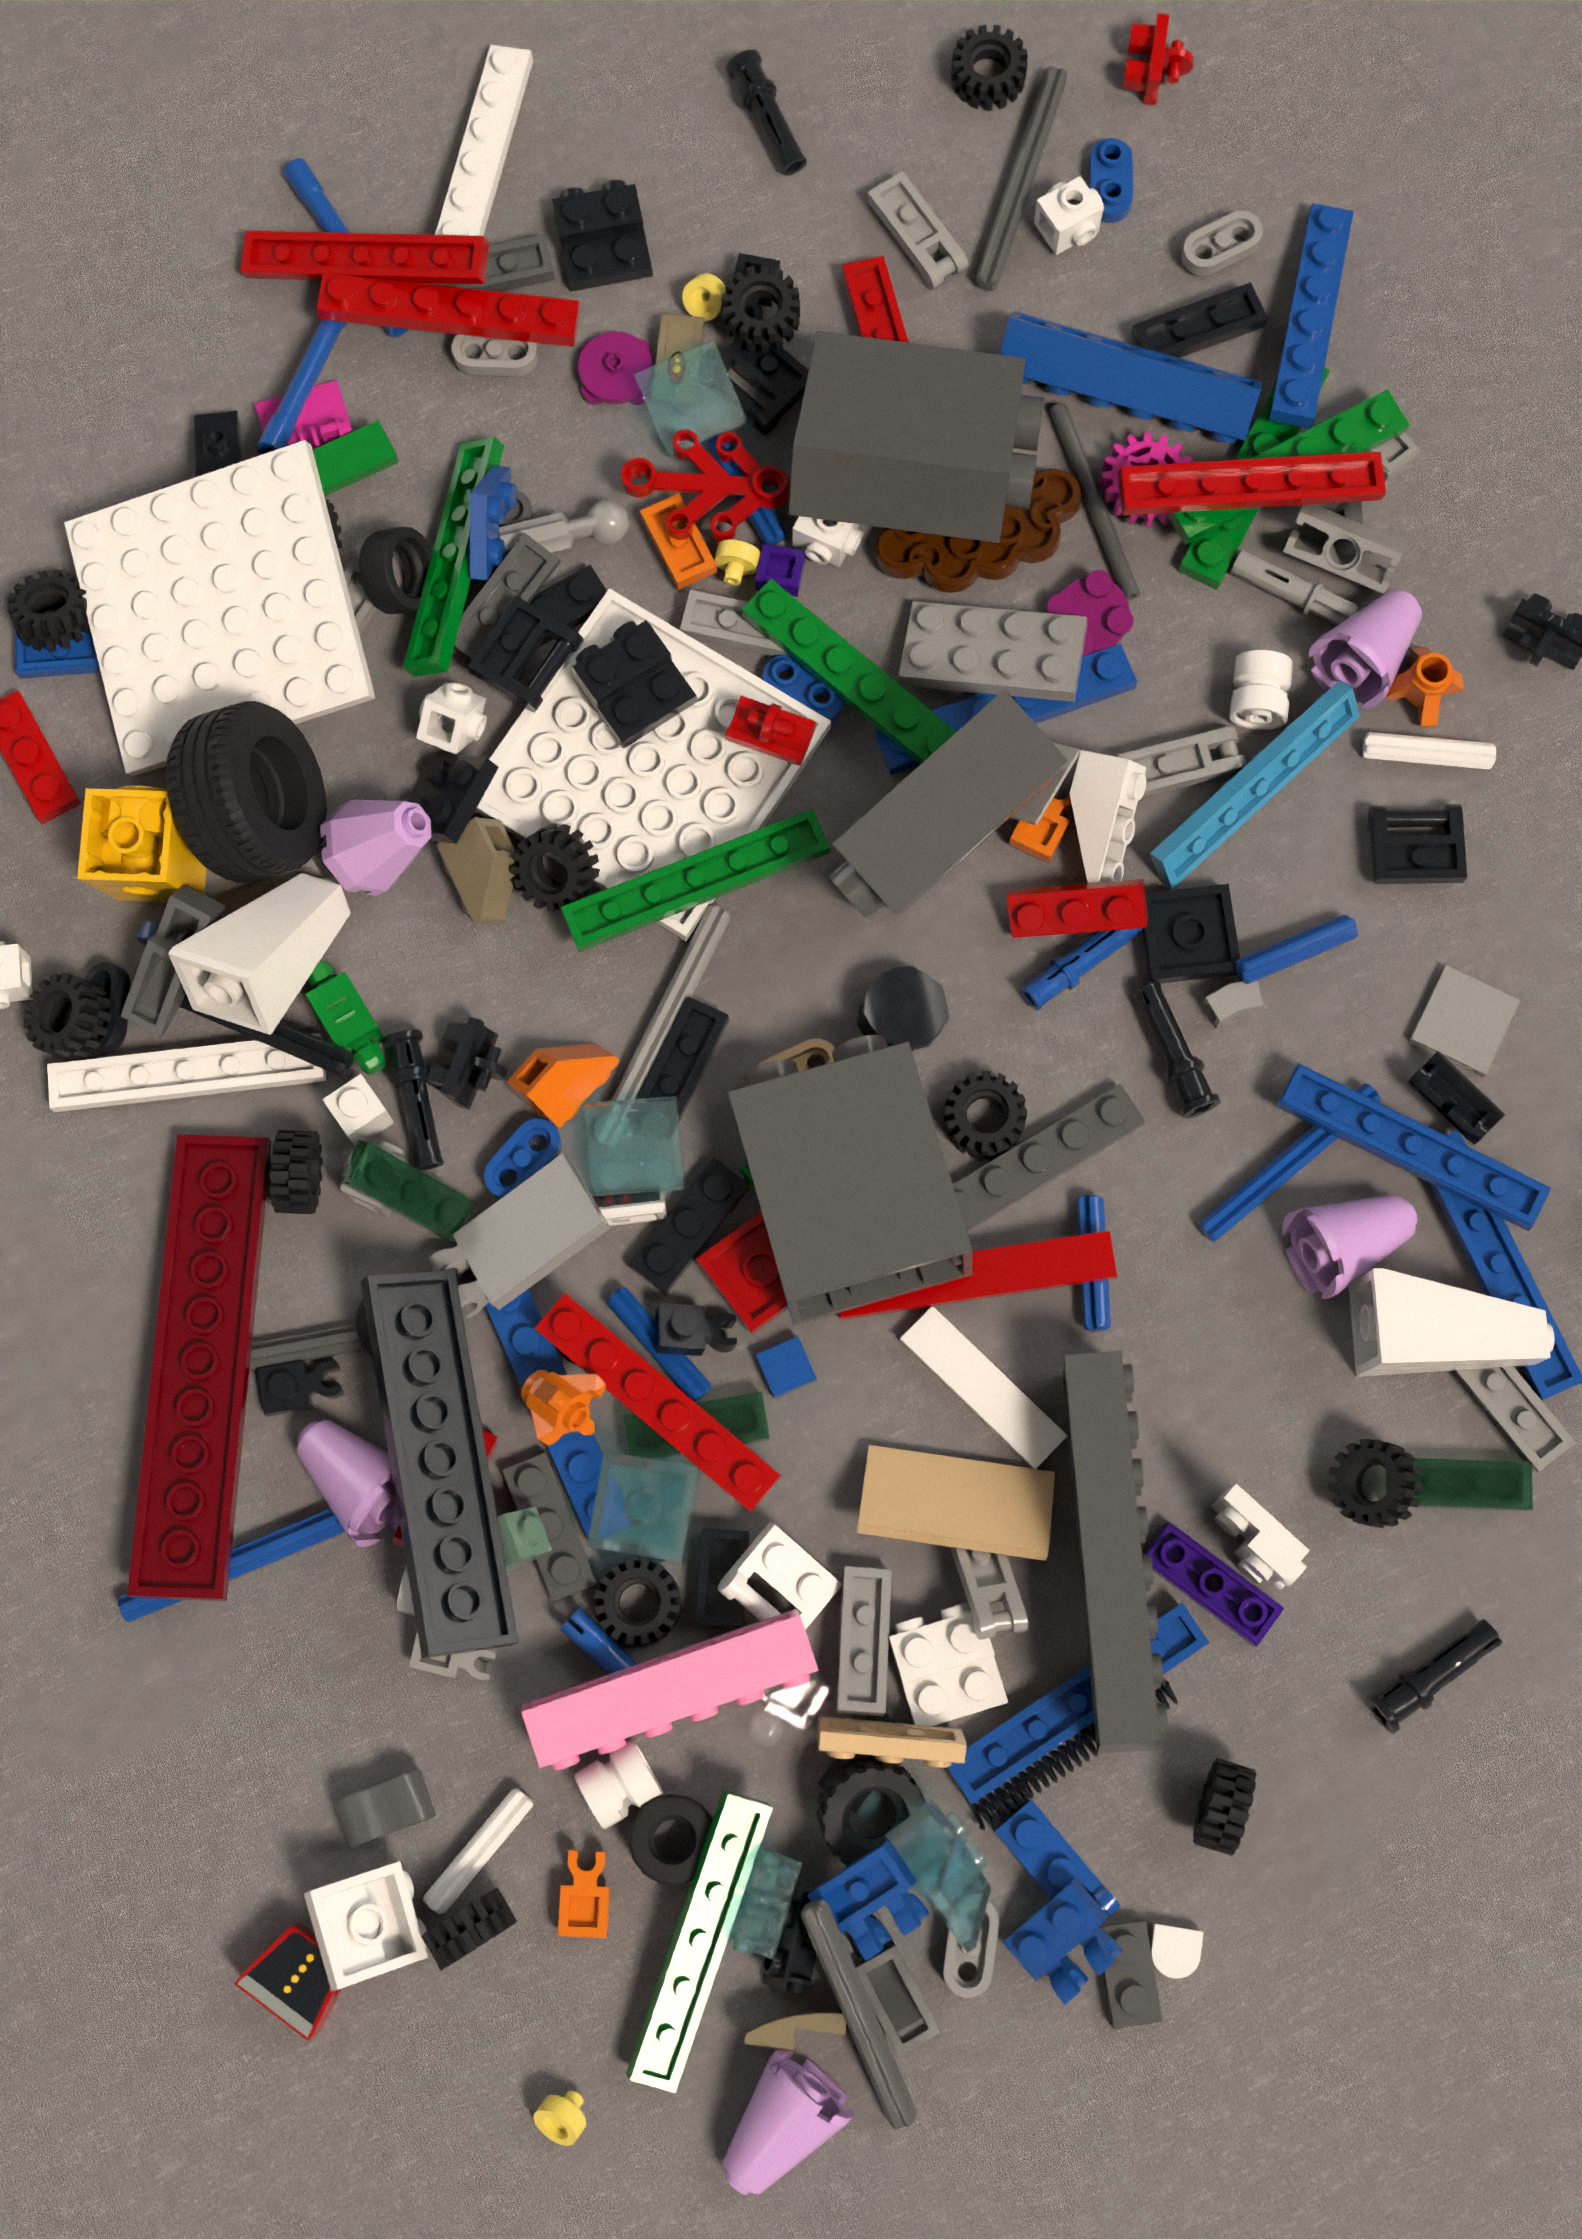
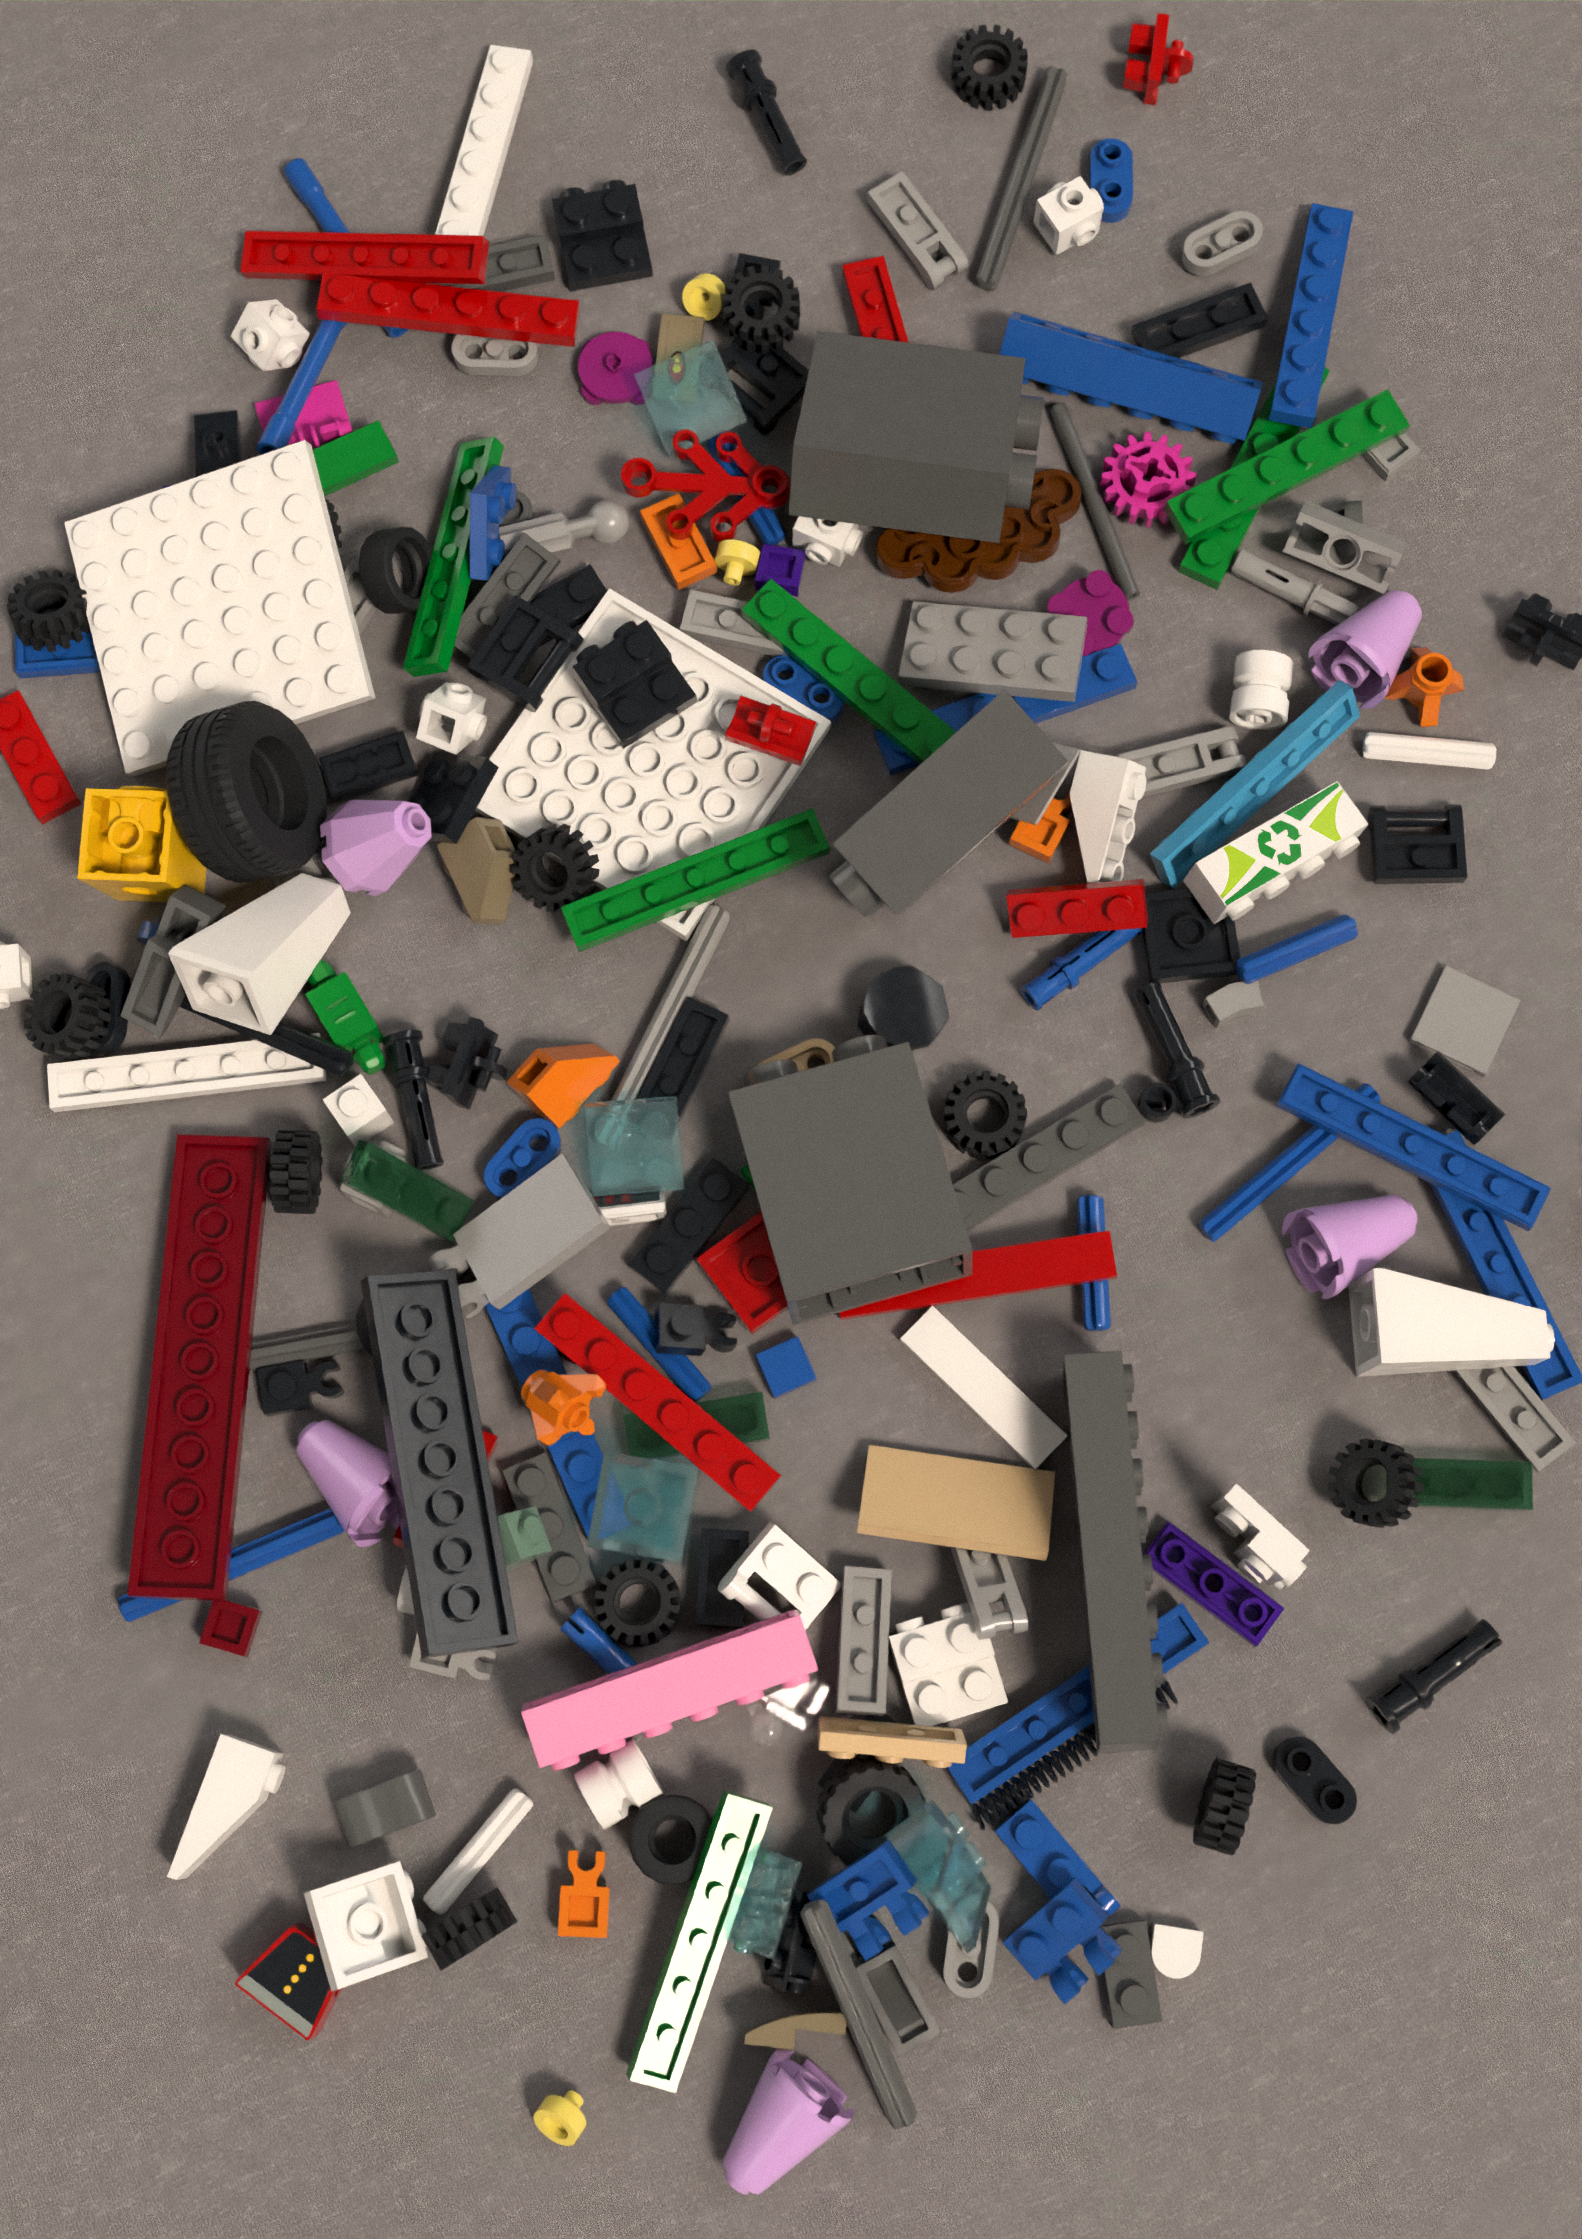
(230, 1793): none -> white slope
(231, 1627): none -> dark red plate
(270, 335): none -> white brick
(368, 766): none -> black plate
(1157, 1096): none -> black hinge
(1251, 483): red plate -> none
(1276, 853): none -> white brick
(1315, 1780): none -> black plate

